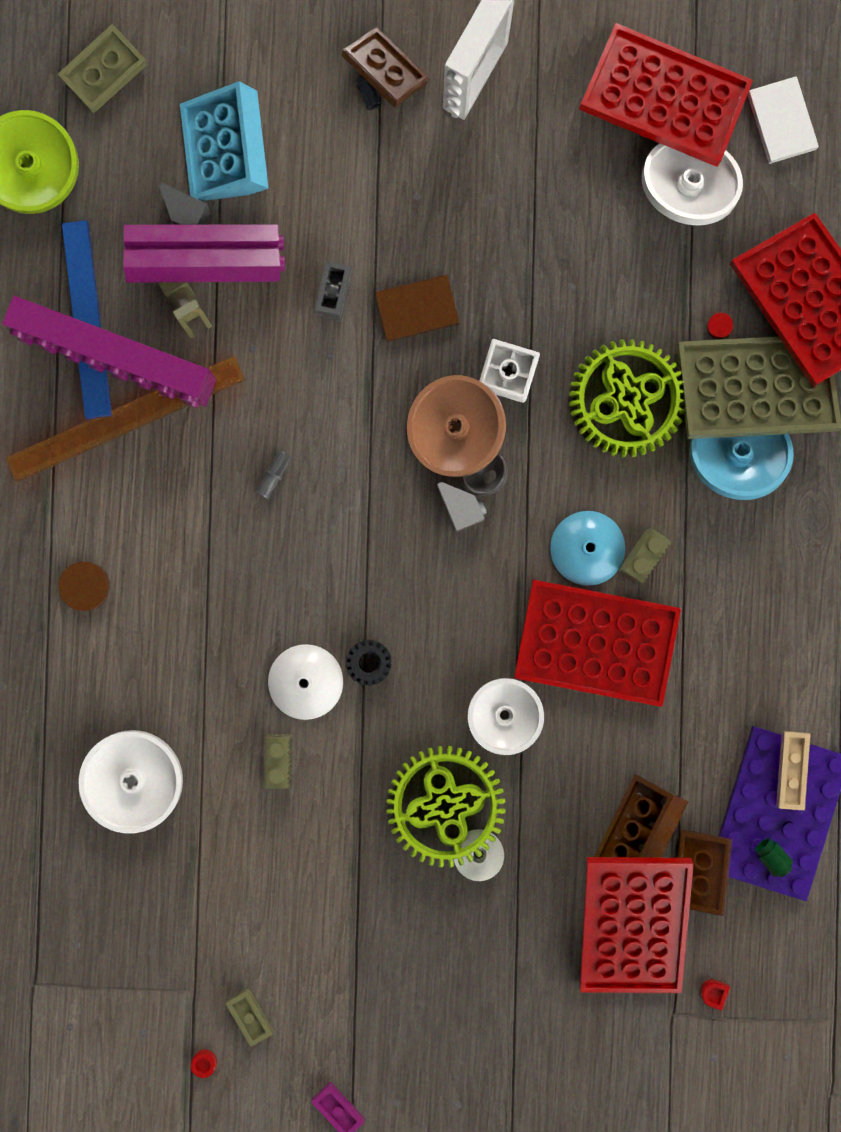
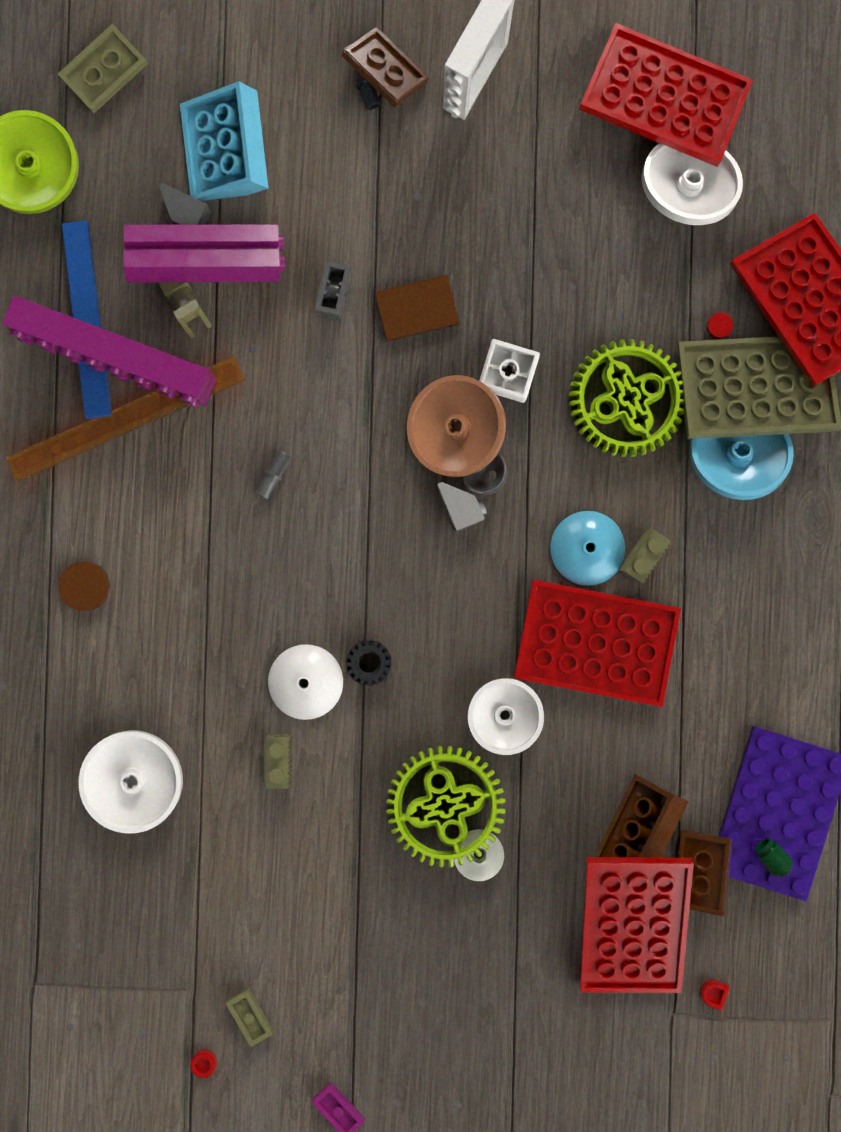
(782, 120): white tile -> none
(793, 770): tan plate -> none

